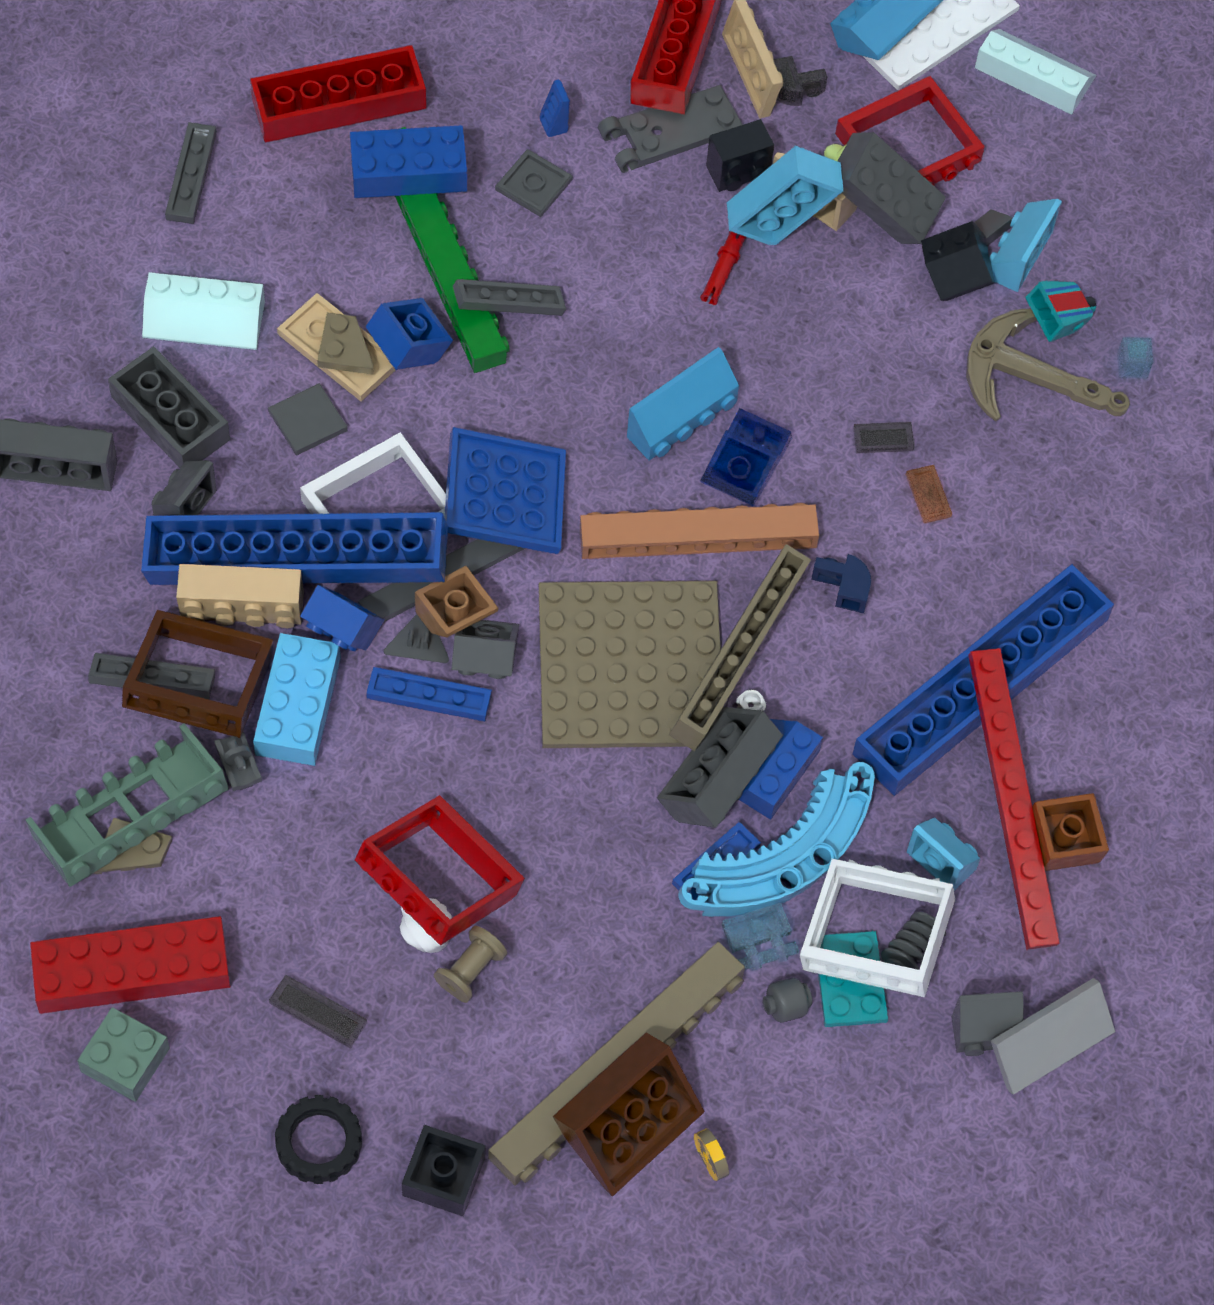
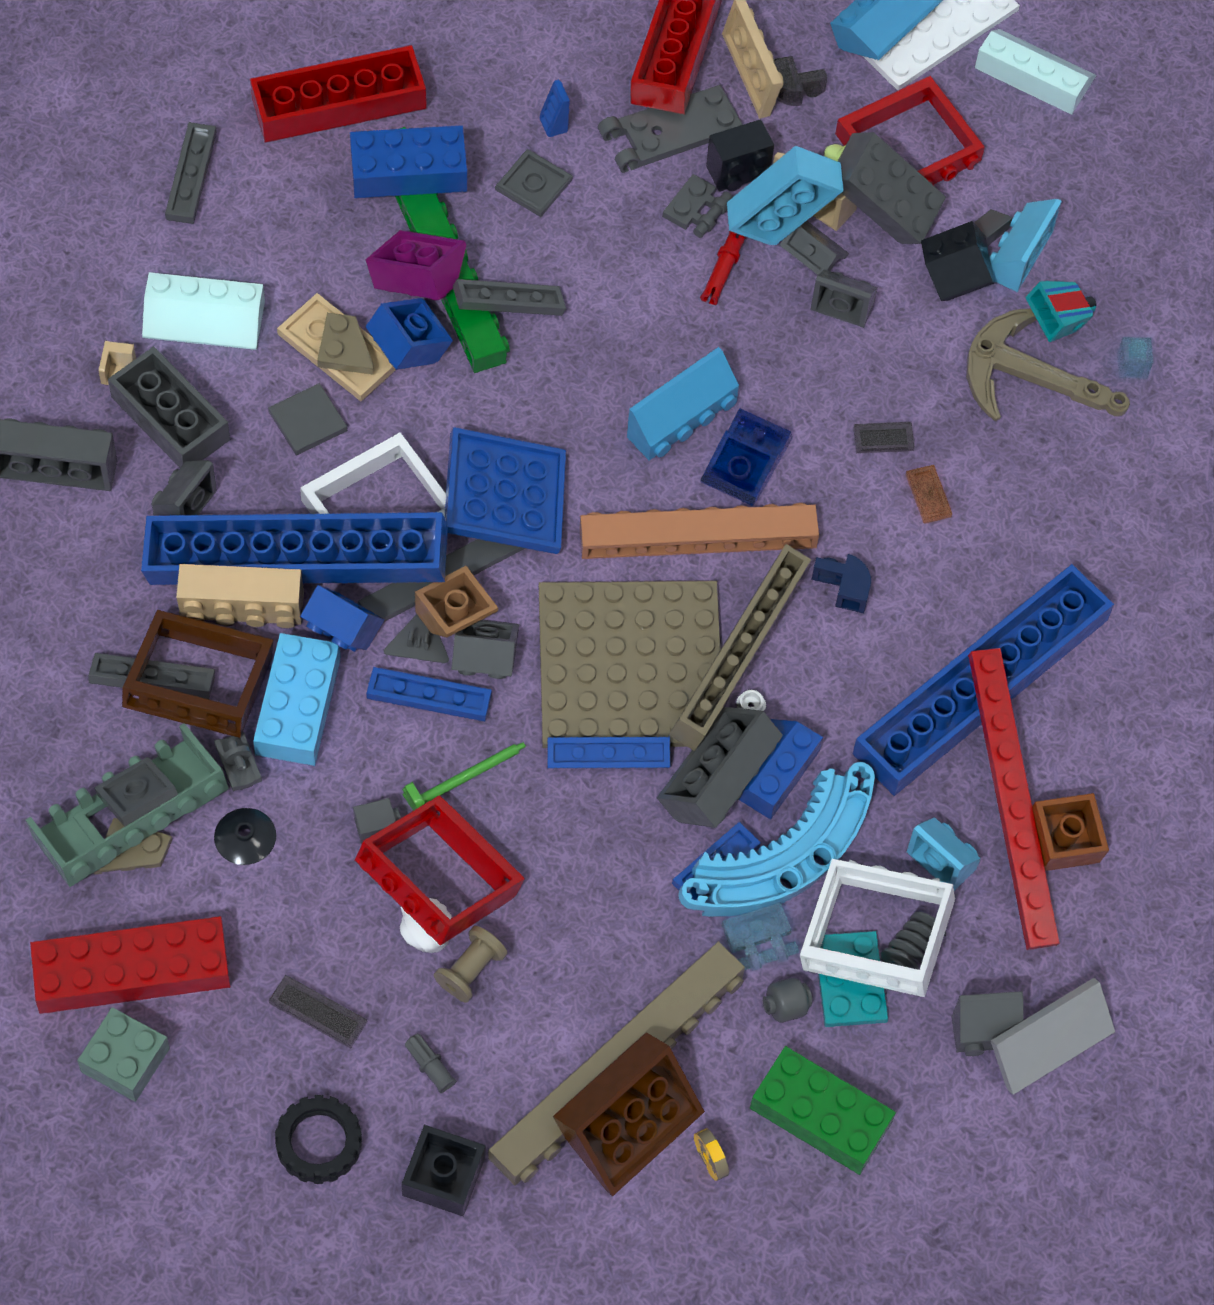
(114, 358): none -> tan panel
(136, 791): none -> dark grey plate
(249, 848): none -> black dish
(374, 817): none -> dark grey brick
(416, 800): none -> bright green piece
(417, 264): none -> magenta slope
(430, 1063): none -> dark grey axle
(608, 752): none -> blue plate
(689, 202): none -> dark grey plate
(813, 248): none -> dark grey panel
(822, 1110): none -> green brick
(843, 297): none -> dark grey slope

